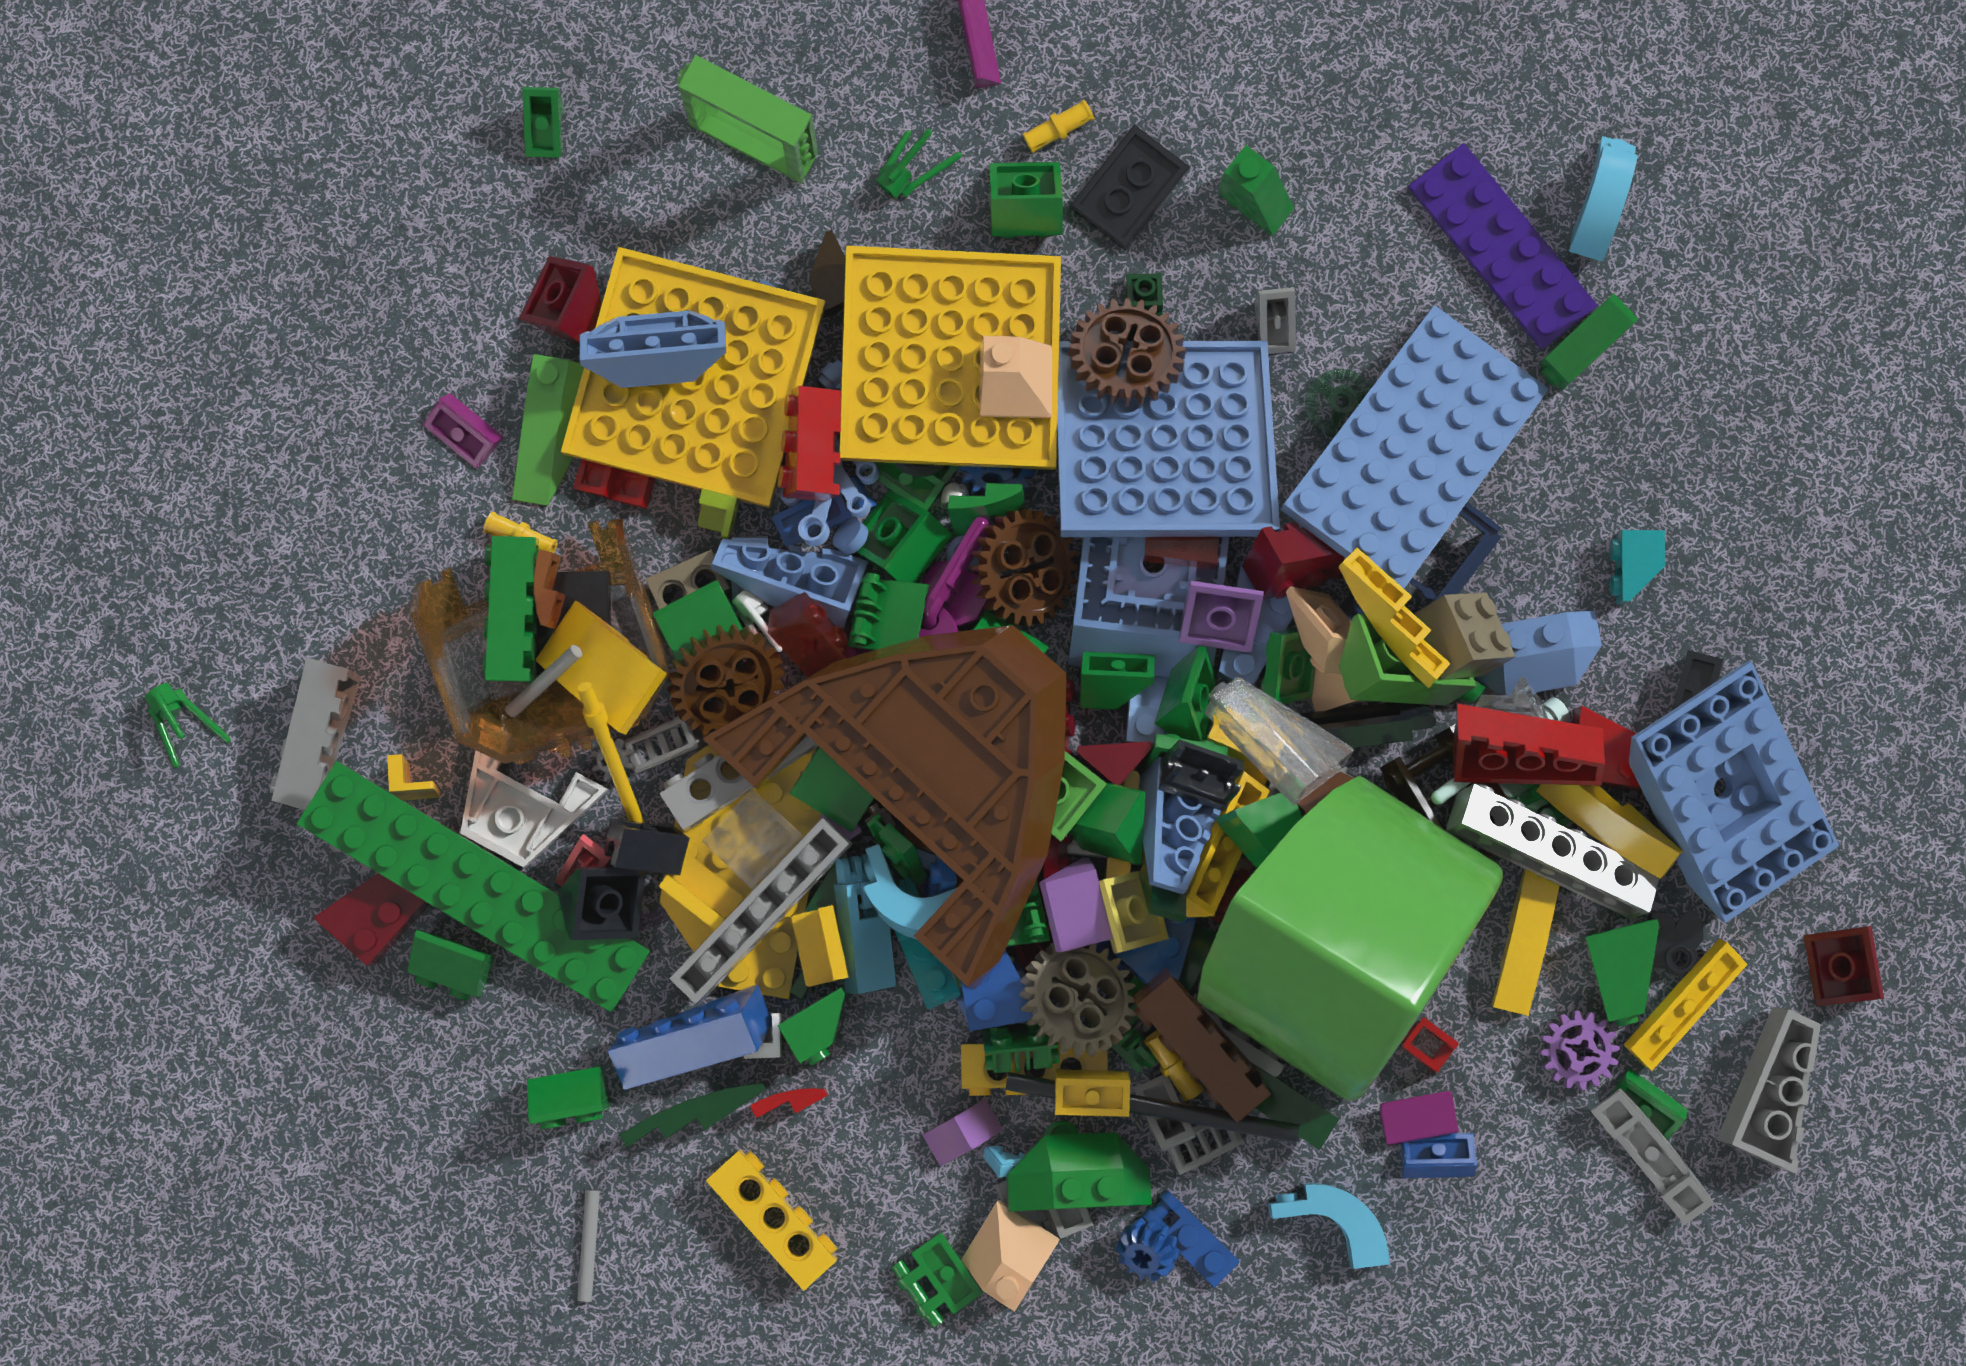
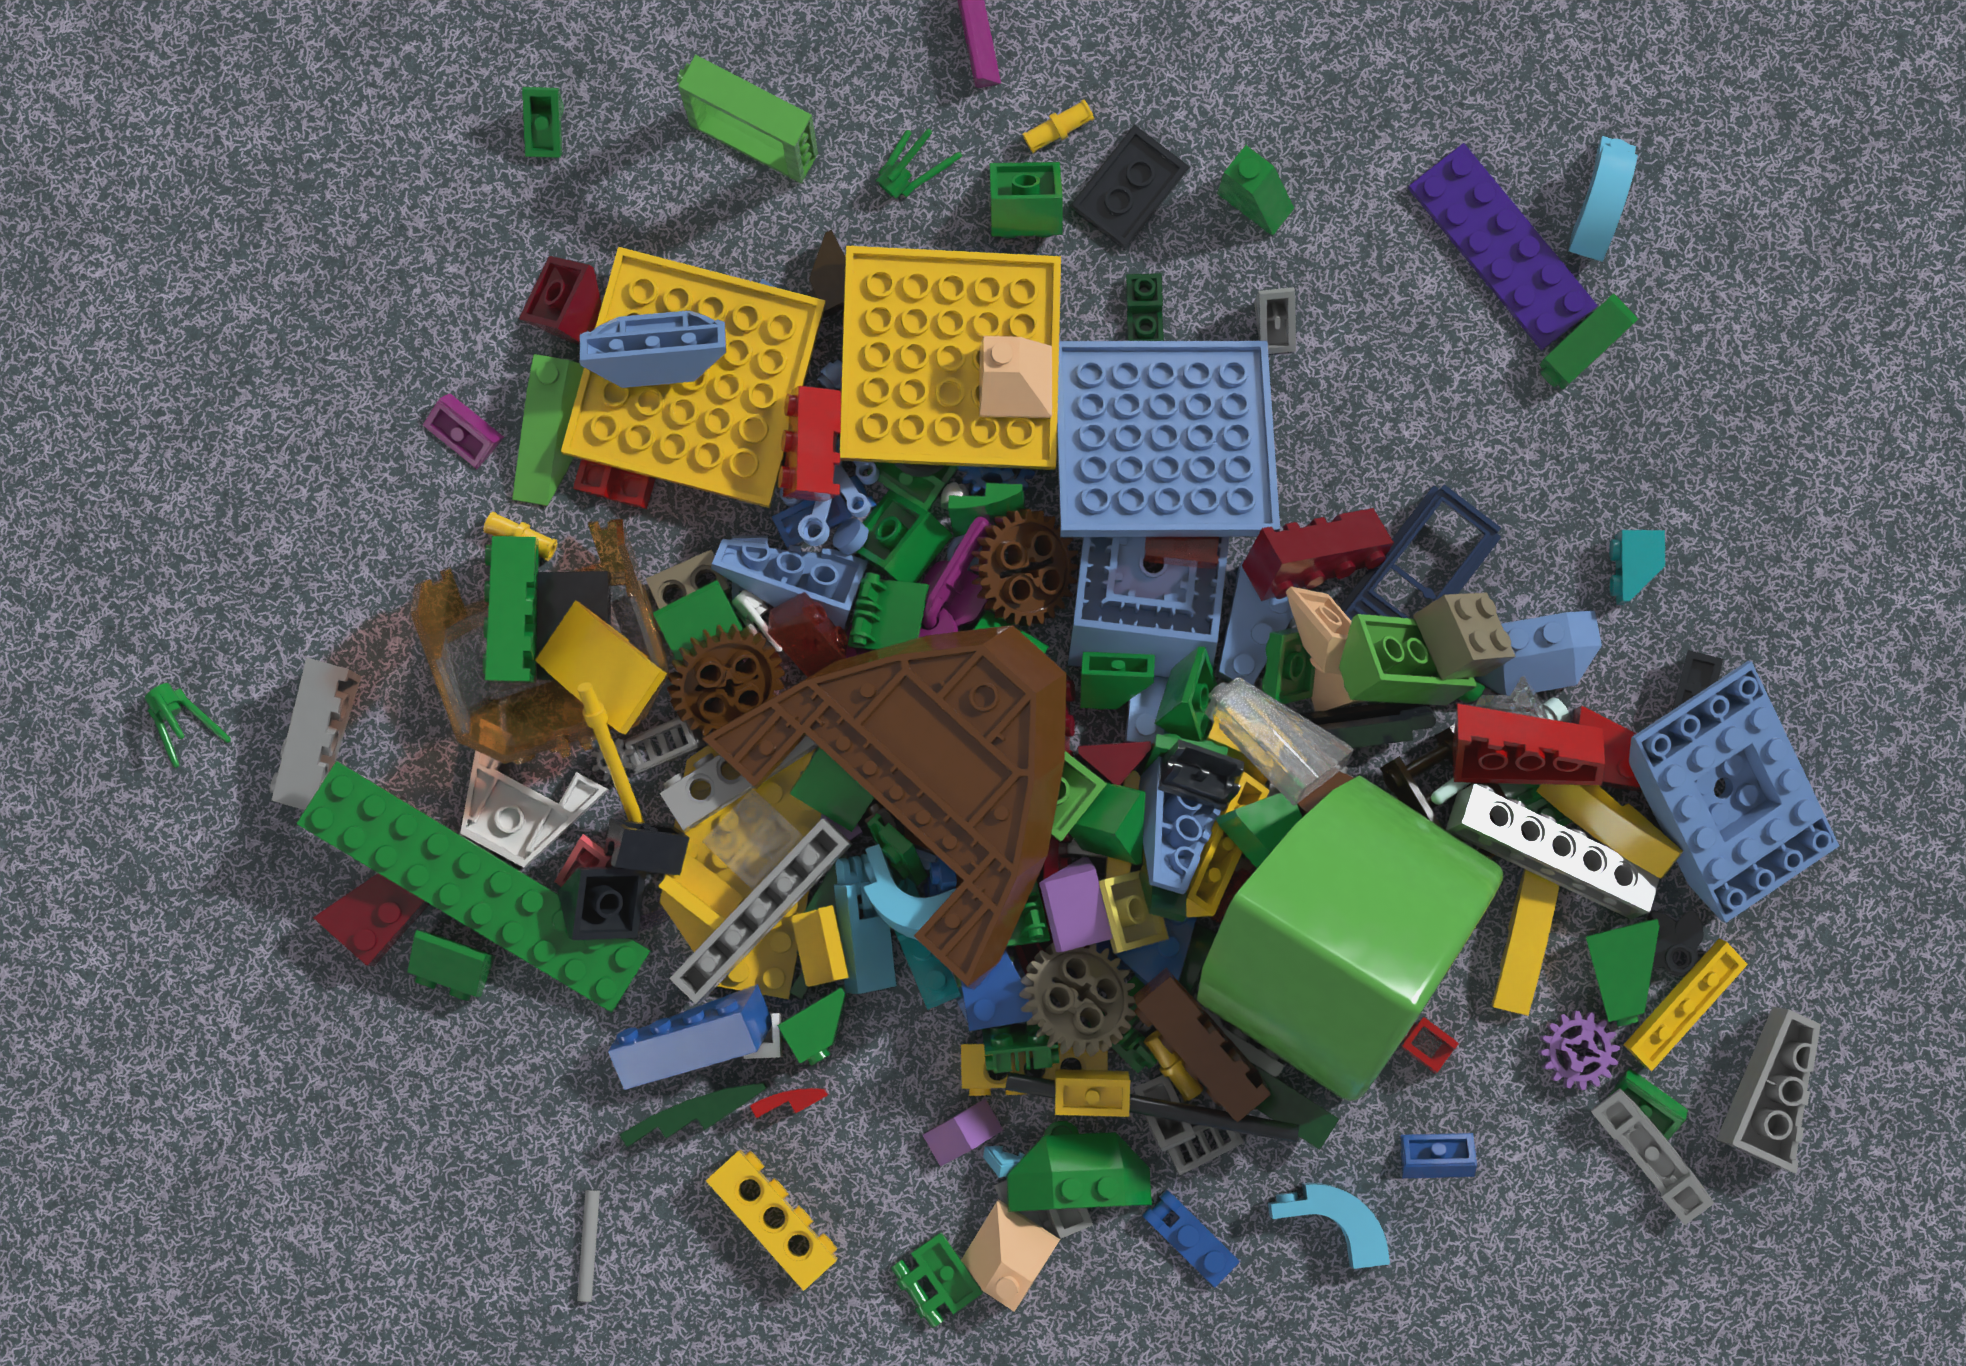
(400, 781): yellow panel -> none
(543, 681): light grey bar -> none
(547, 601): dark orange slope -> none
(567, 1095): green slope -> none
(718, 512): lime panel -> none
(1094, 343): reddish brown gear -> none
(1147, 1249): blue gear -> none
(1220, 616): medium lavender slope -> none
(1321, 385): clear green piece -> none
(1384, 606): yellow slope -> none
(1415, 448): medium blue plate -> none
(1418, 1118): magenta slope -> none
(1843, 966): dark red slope -> none

